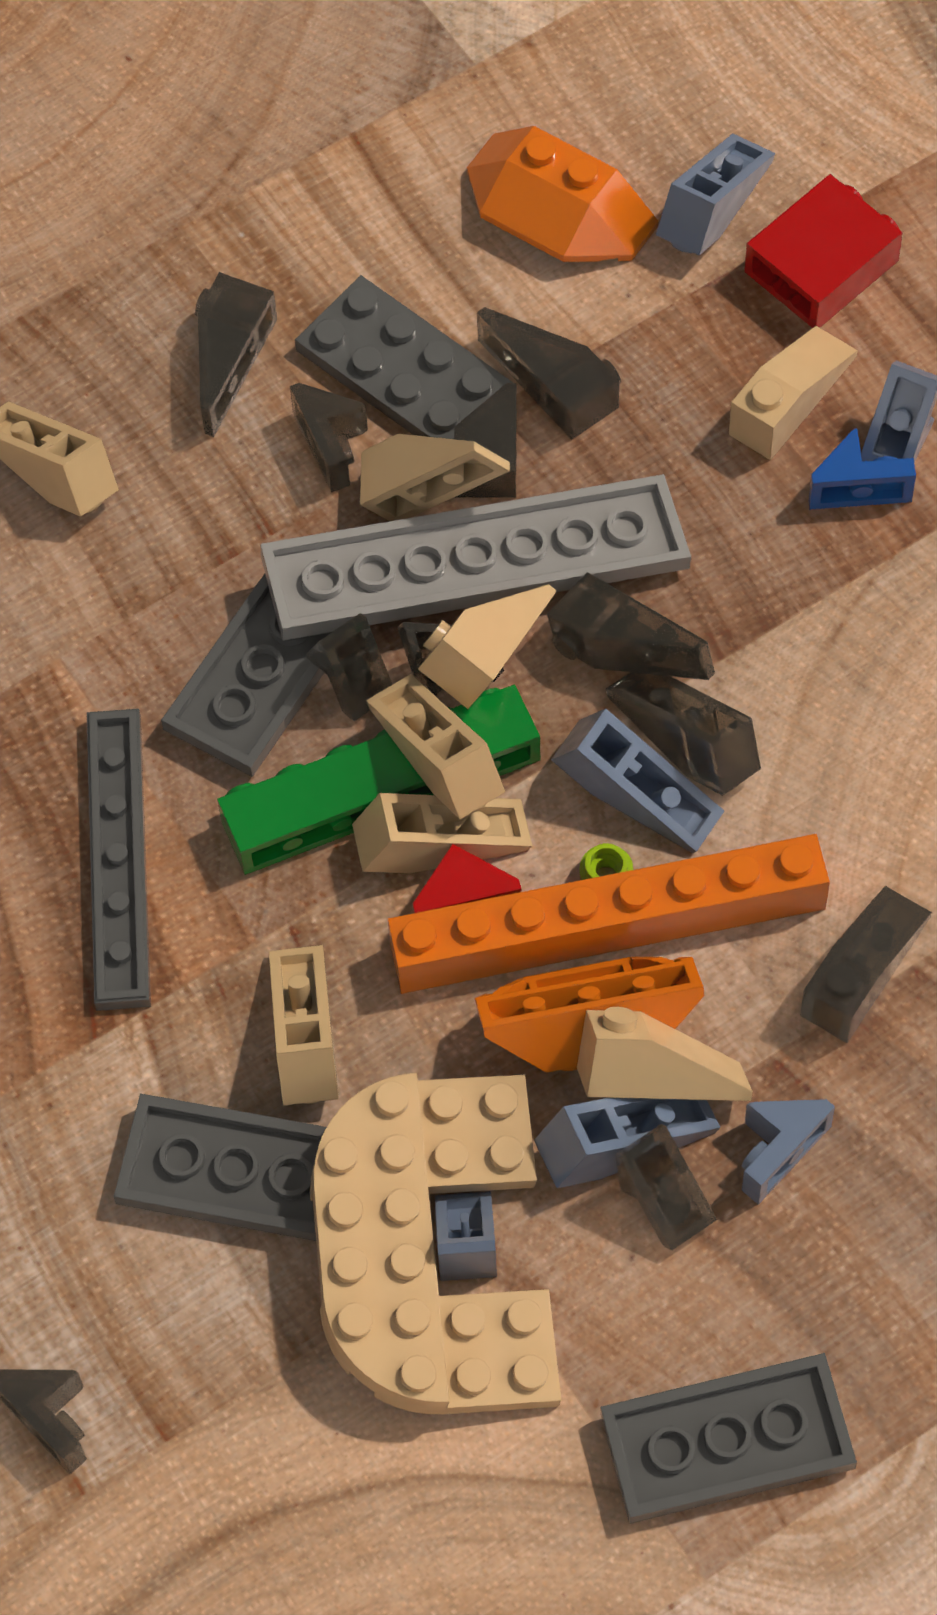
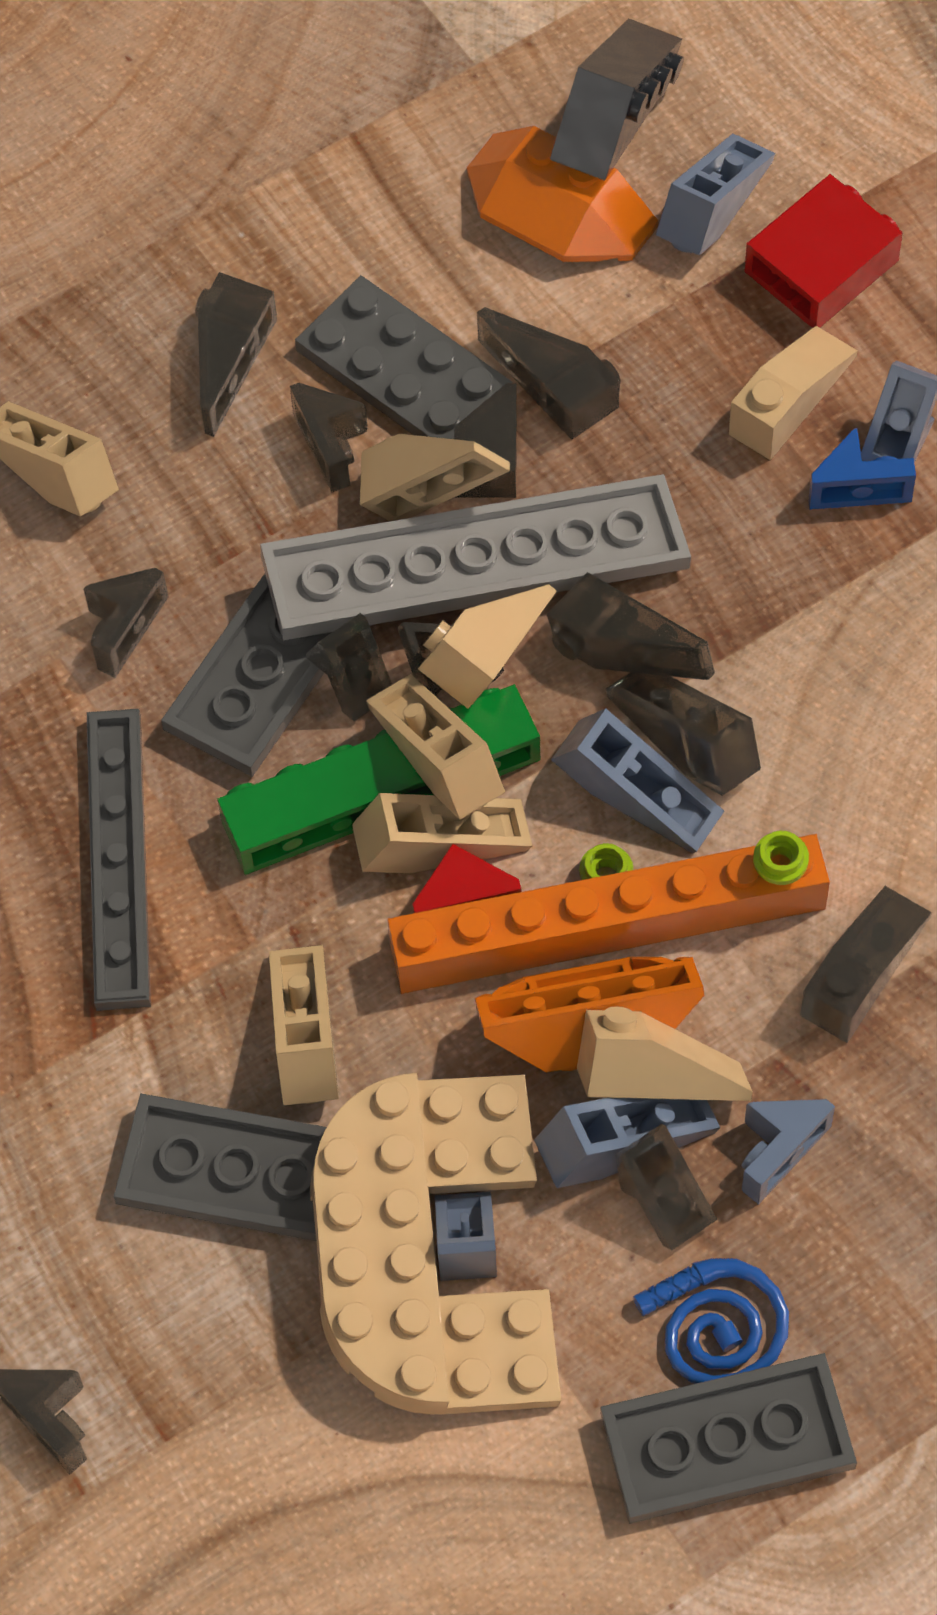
(127, 610): none -> clear smoke slope
(614, 96): none -> black wedge
(724, 1331): none -> blue piece
(784, 844): none -> lime plate

